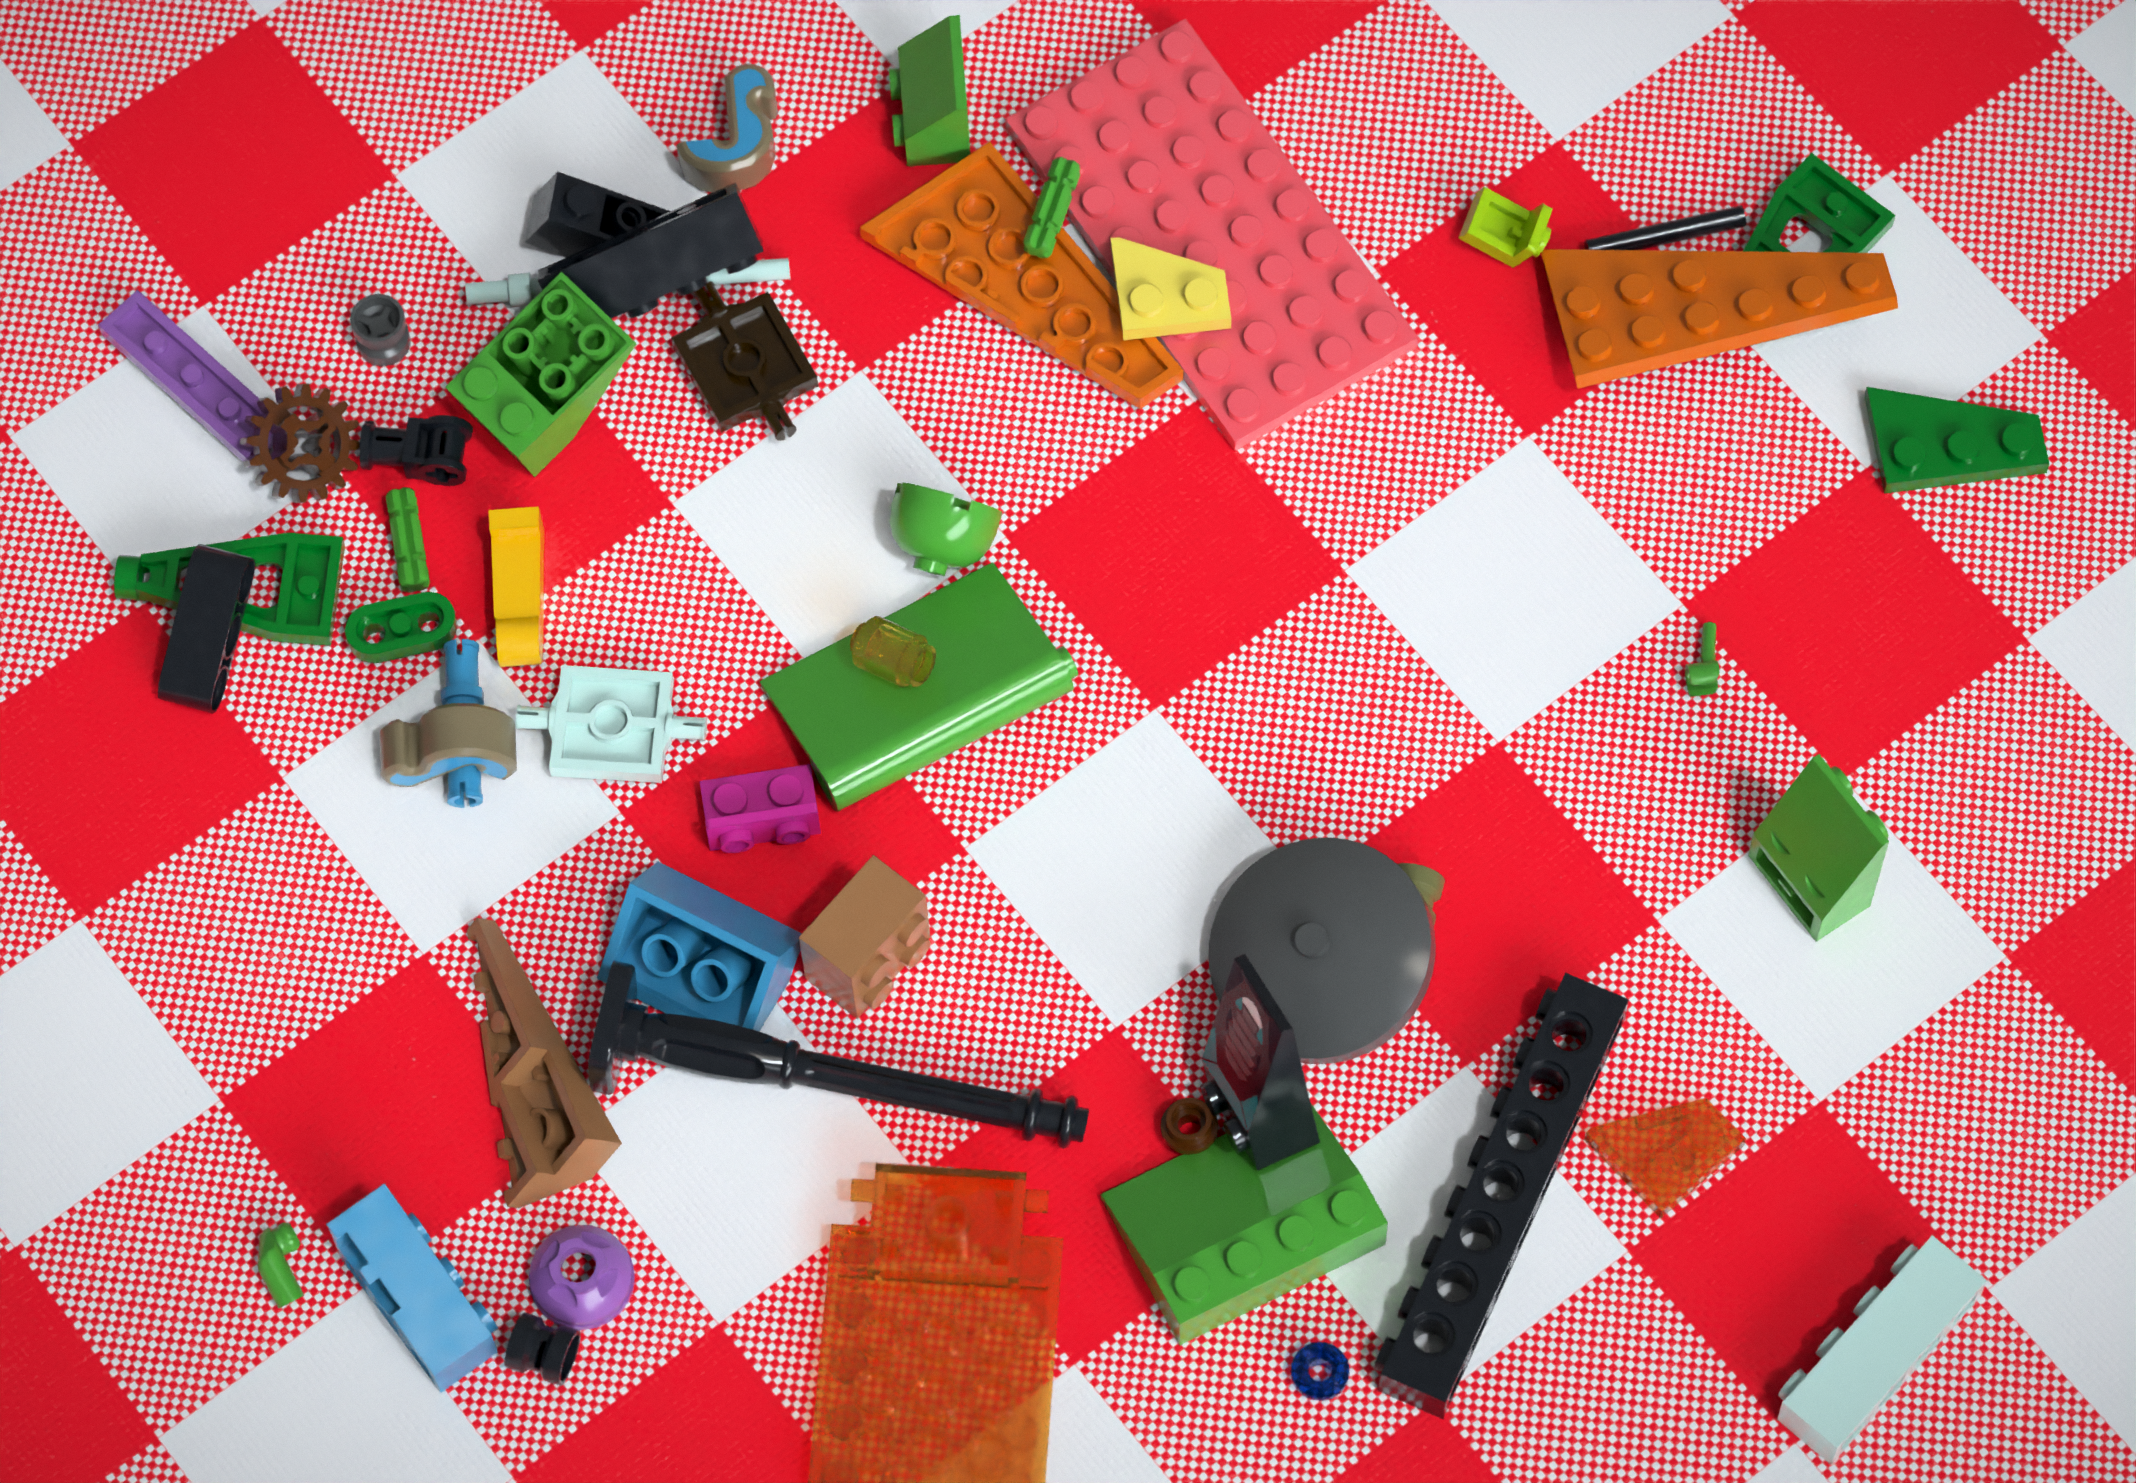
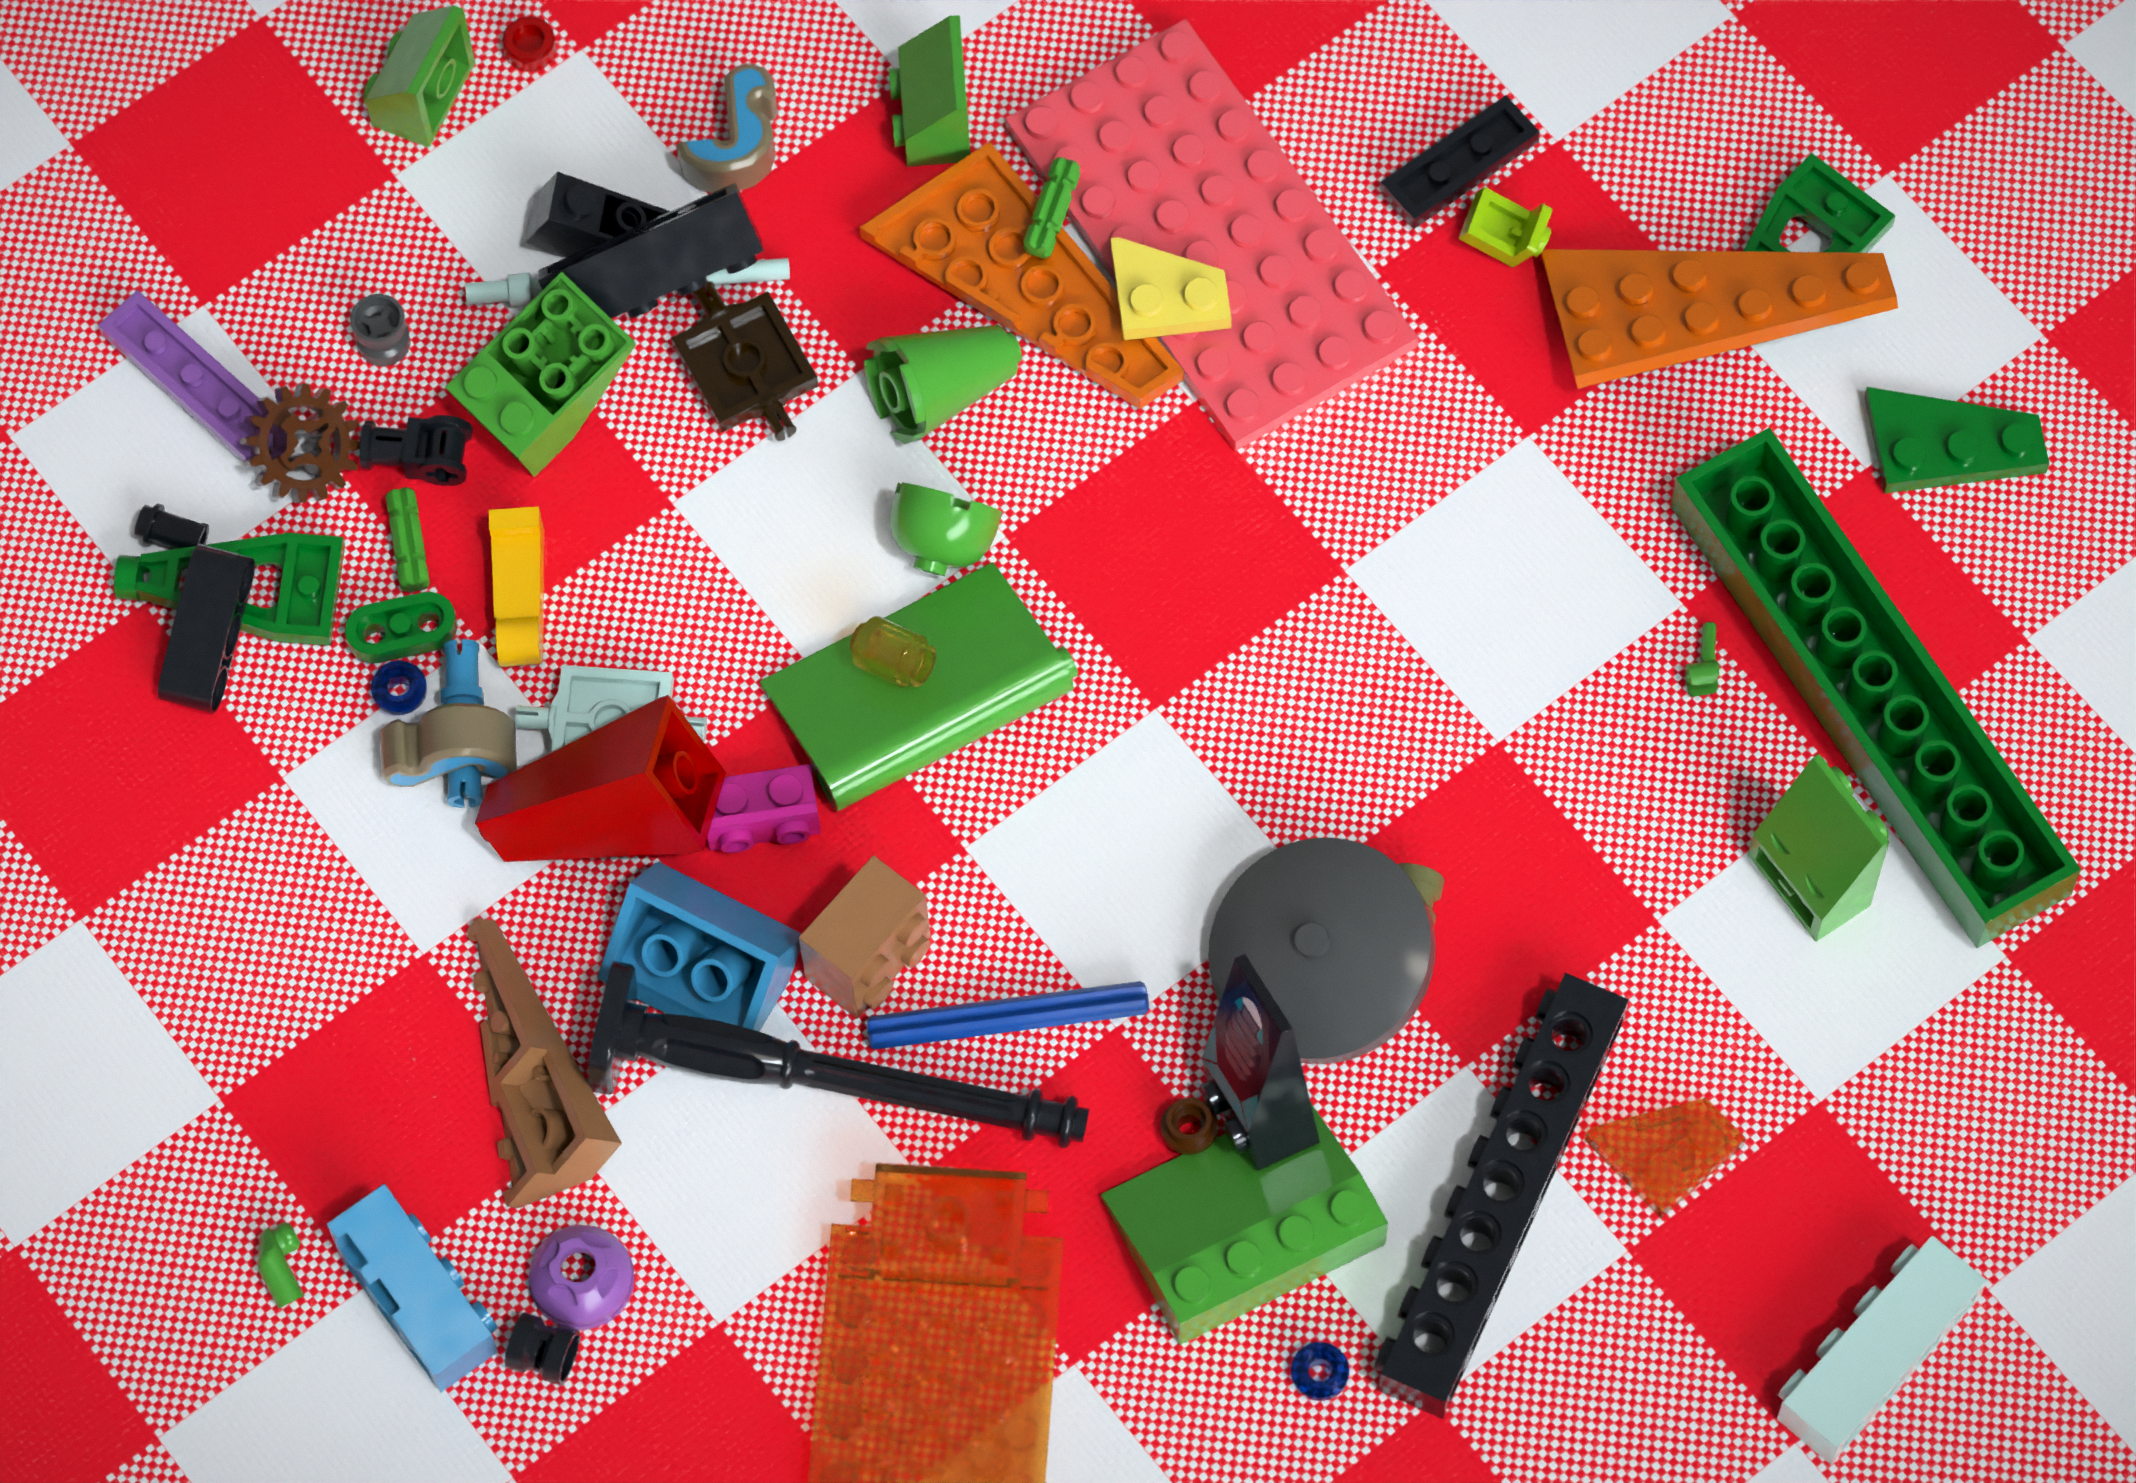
(169, 529): none -> black pin
(398, 673): none -> clear blue plate
(421, 75): none -> bright green slope
(529, 44): none -> red tile
(614, 793): none -> red slope
(937, 375): none -> bright green cone
(1007, 1015): none -> blue axle
(1459, 162): none -> black plate
(1671, 231): black bar -> none
(1874, 688): none -> green brick

